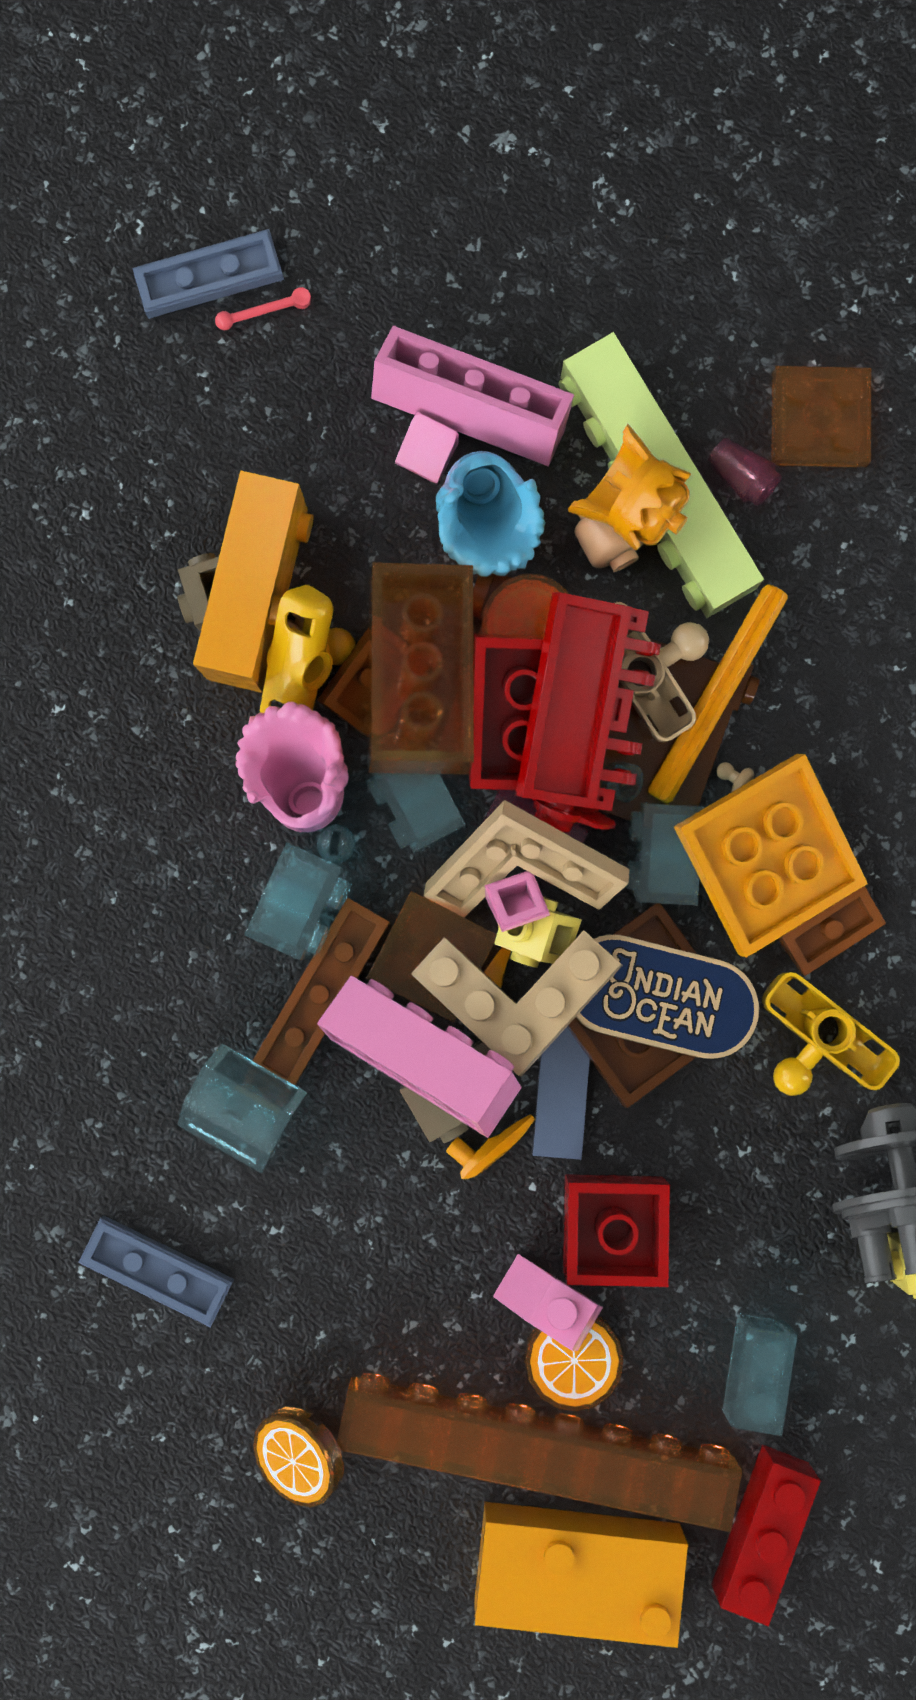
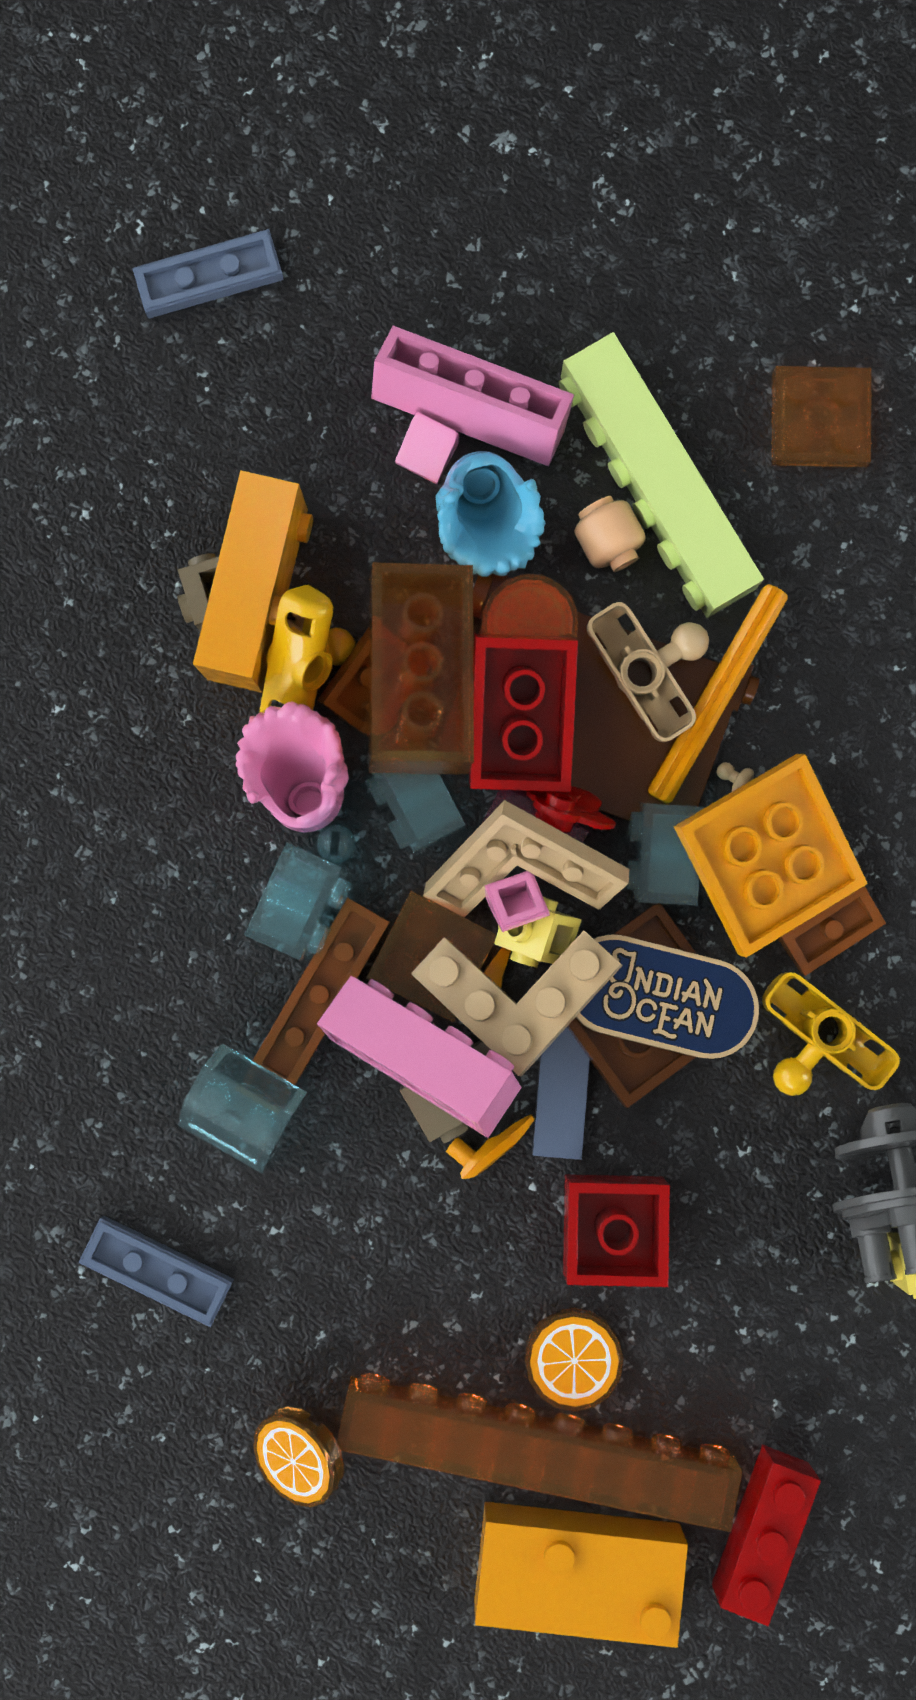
(300, 299): coral hinge -> none
(547, 1303): bright pink slope -> none
(581, 702): red hinge -> none
(625, 792): clear light blue hinge -> none
(638, 495): light orange hat -> none
(745, 471): clear pink cone -> none
(759, 1374): clear light blue brick -> none

